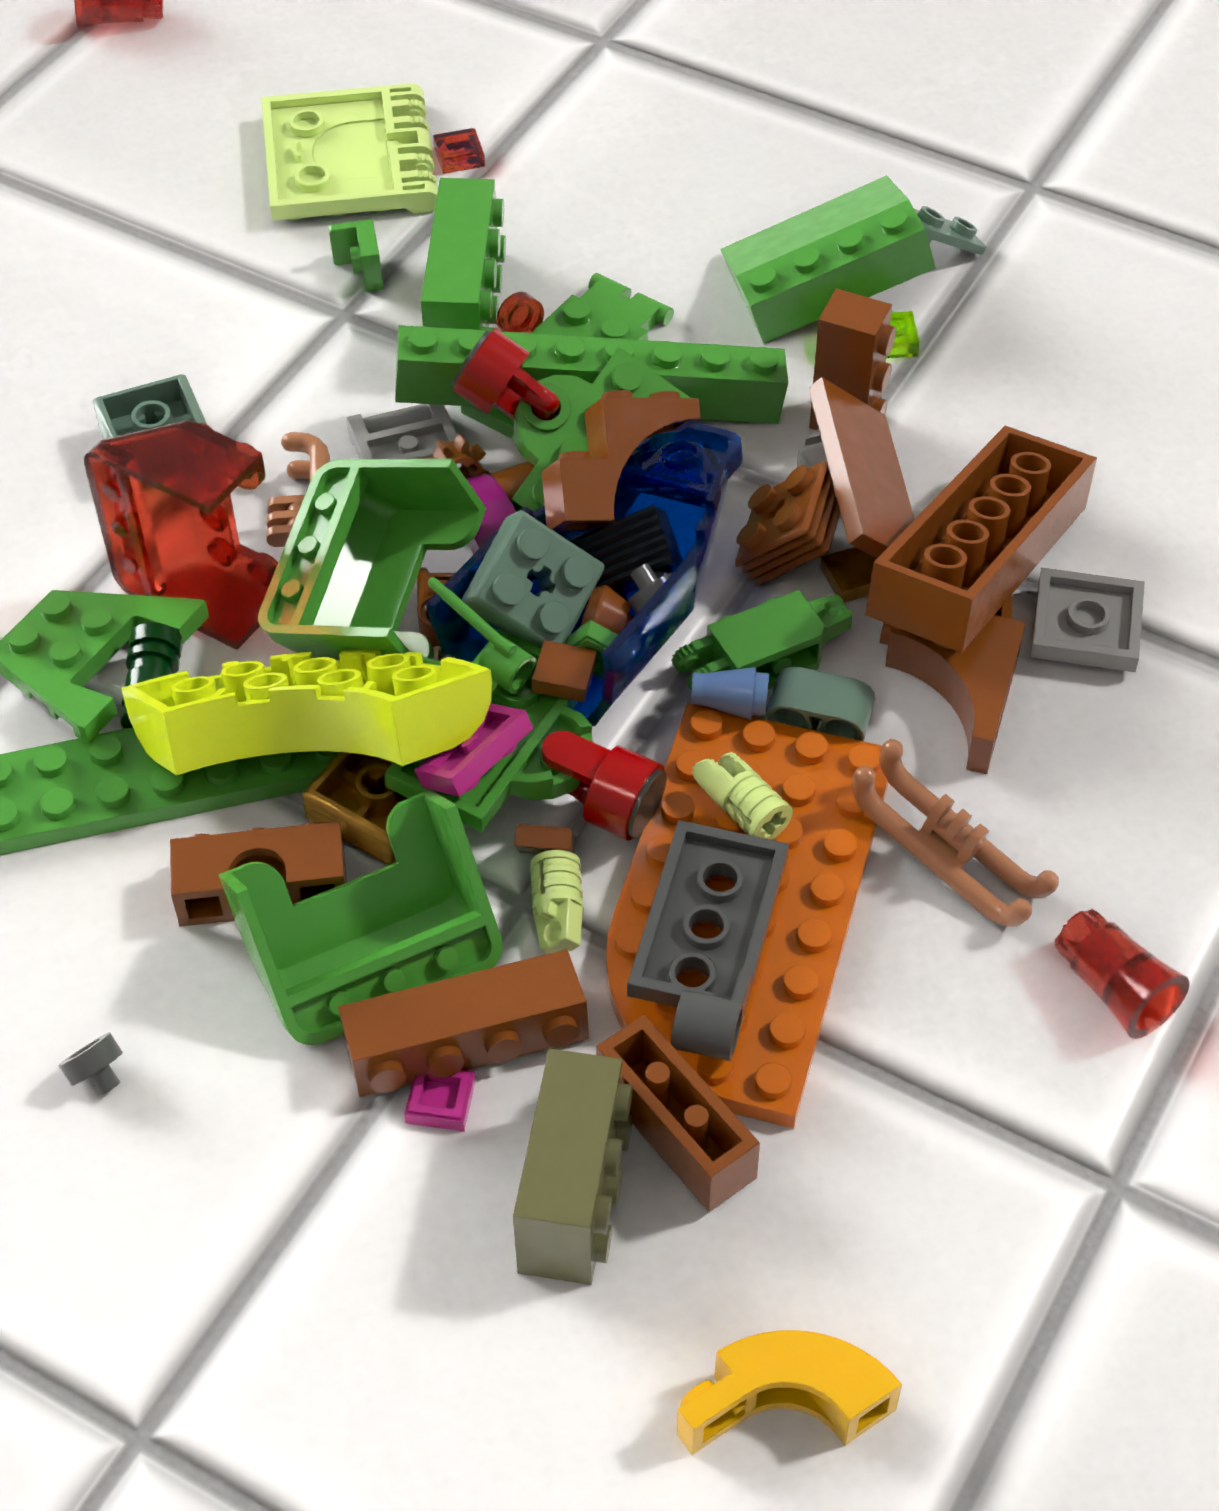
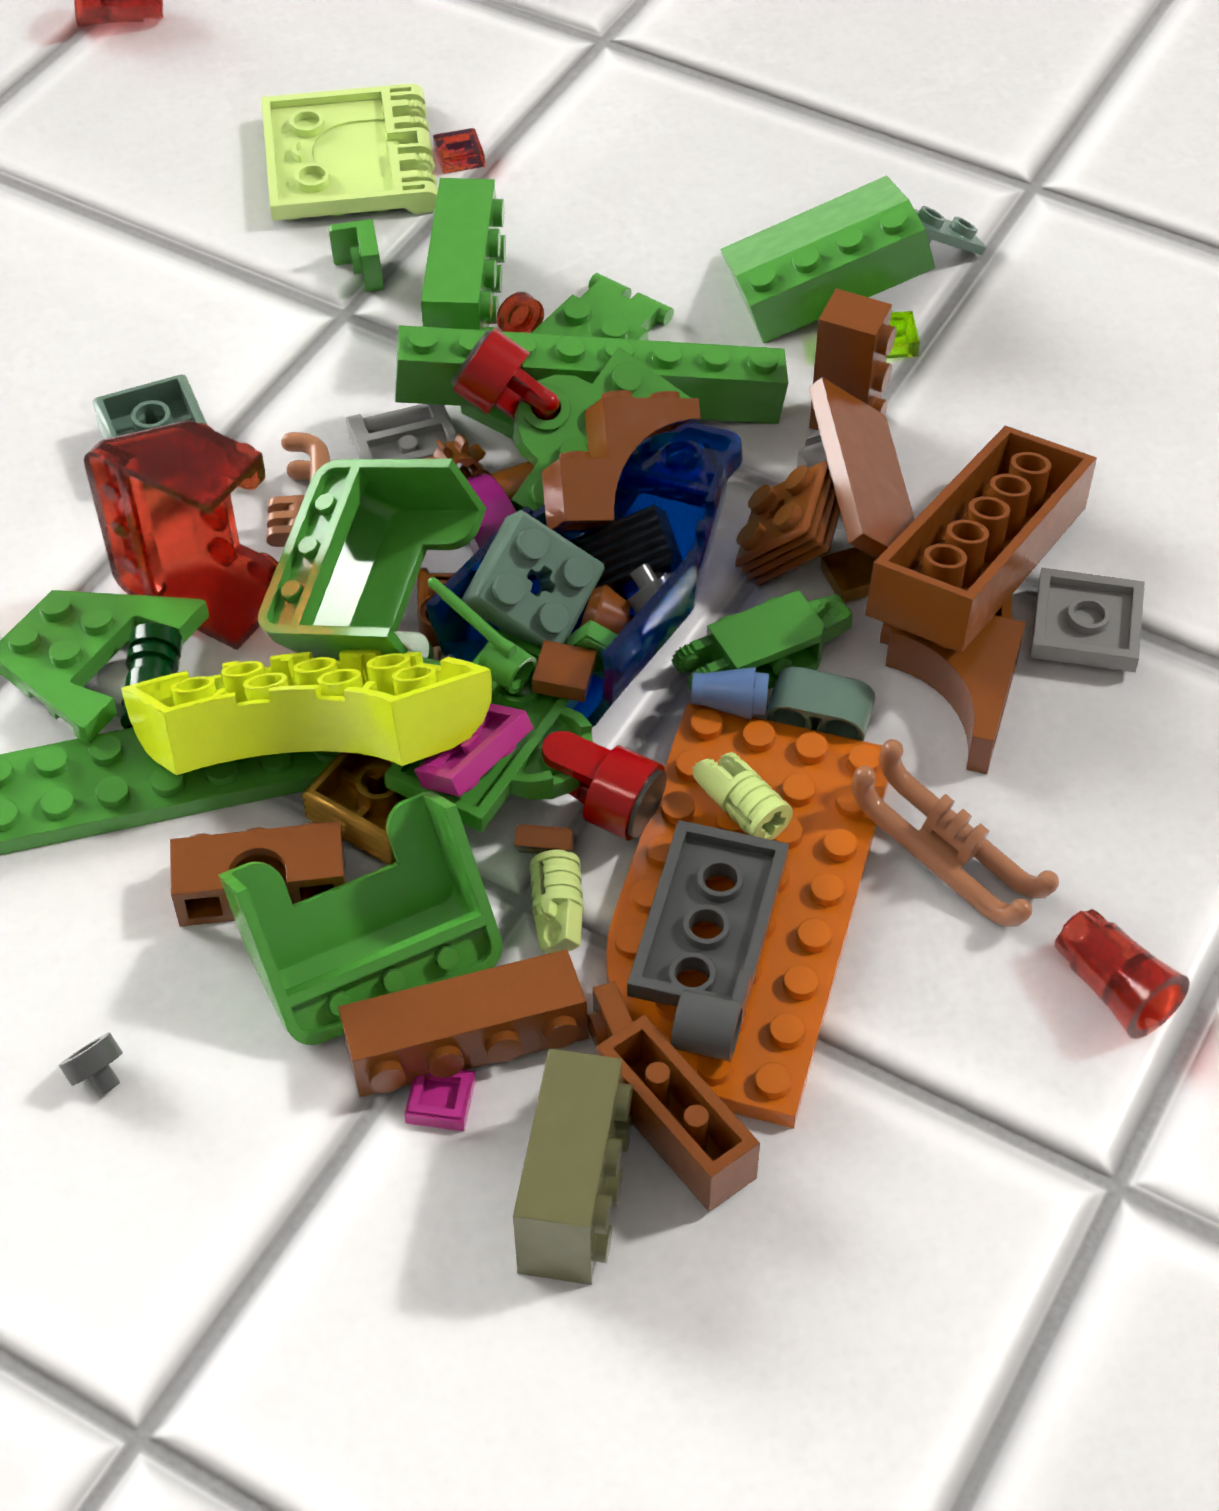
(608, 1013): none -> dark orange plate
(793, 1372): yellow arch -> none

